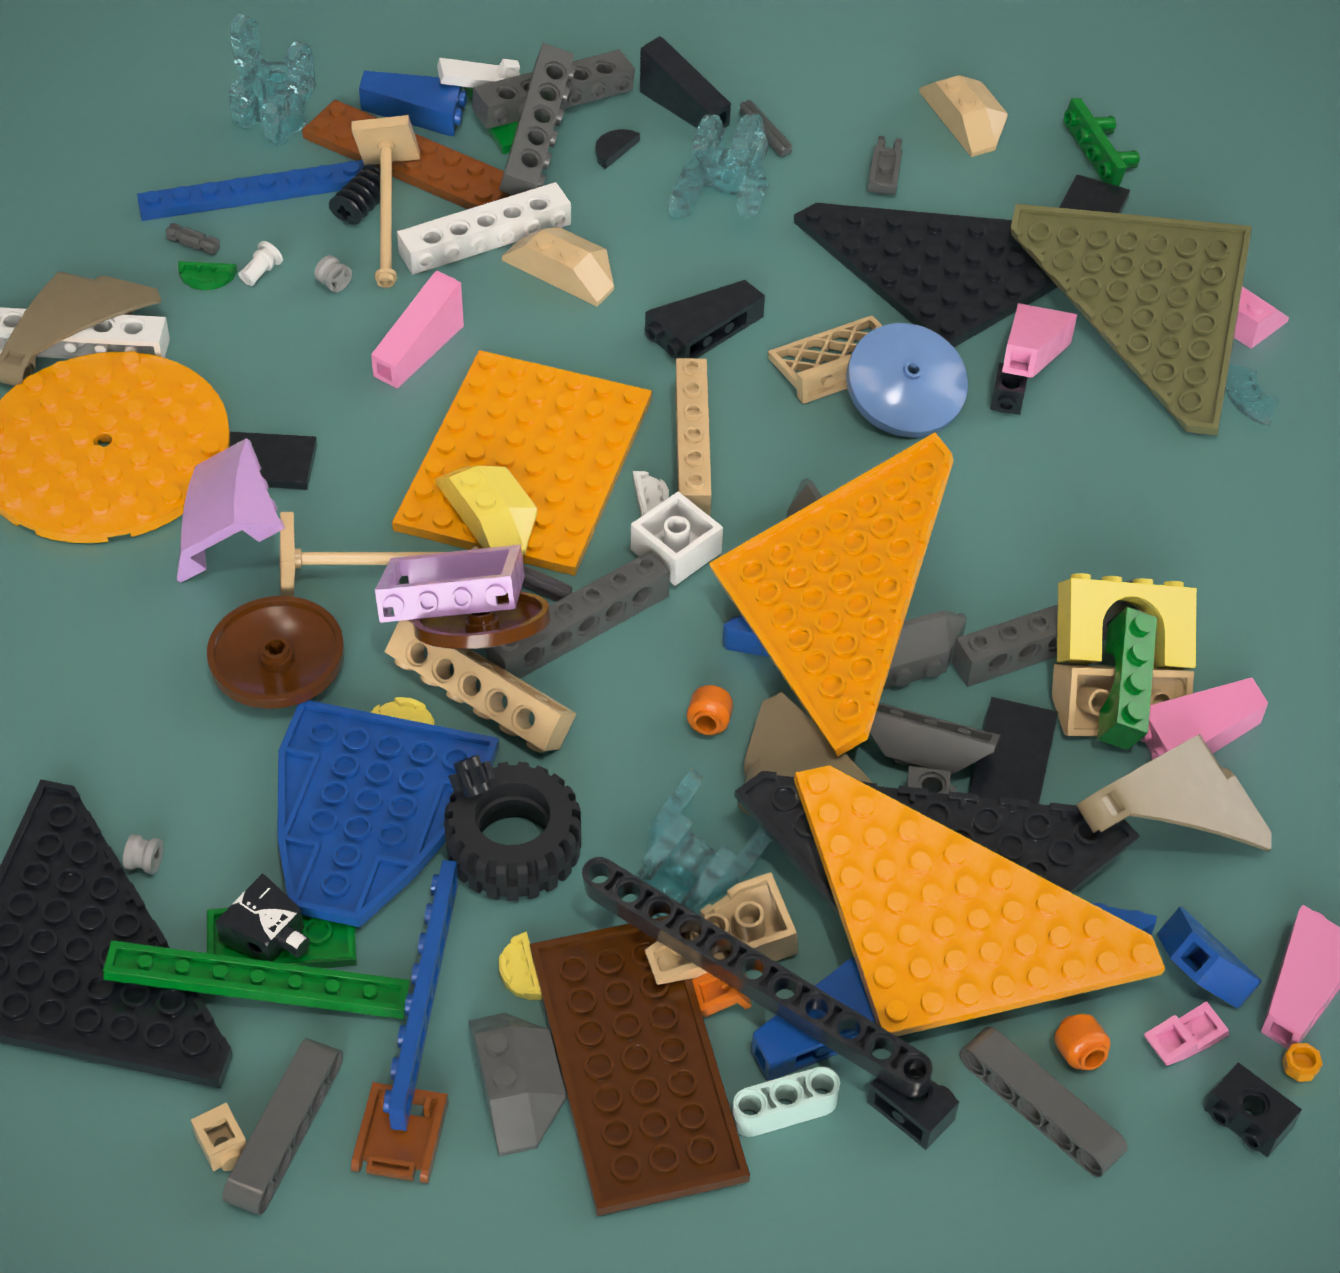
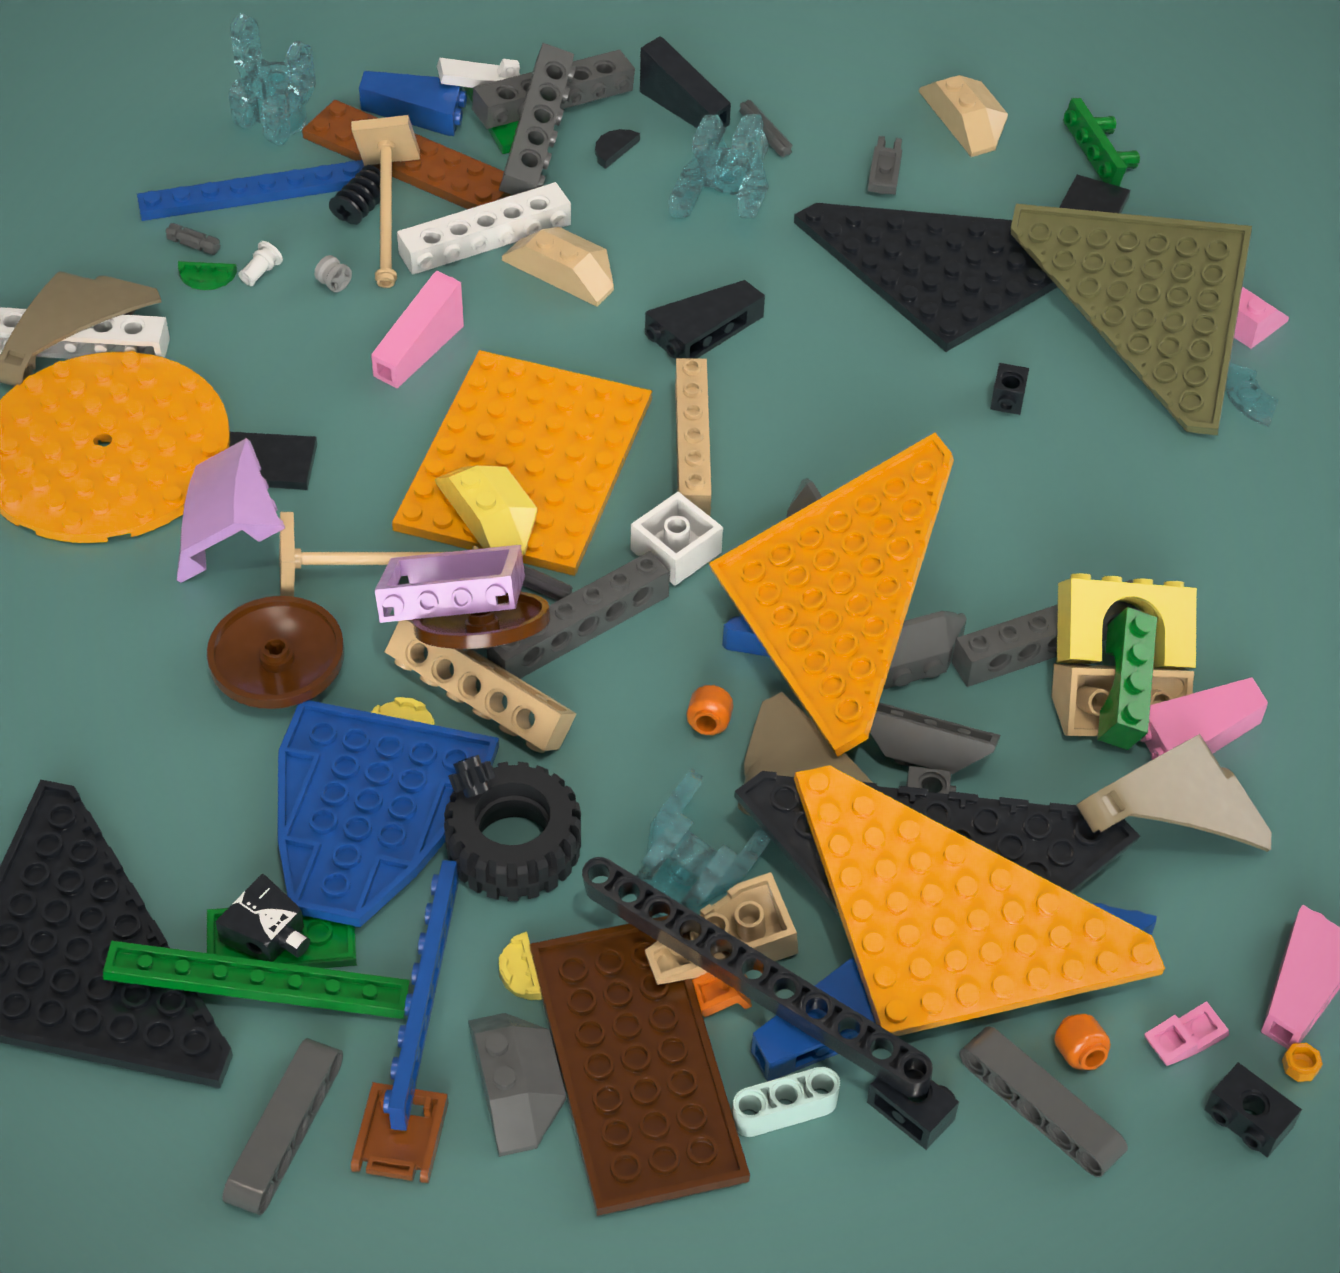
(143, 854): light grey wheel -> none
(219, 1137): tan brick -> none
(649, 491): white tile -> none
(820, 379): tan fence -> none
(907, 380): medium blue dish -> none
(1022, 754): black tile -> none
(1037, 339): bright pink slope -> none
(1207, 959): blue slope -> none

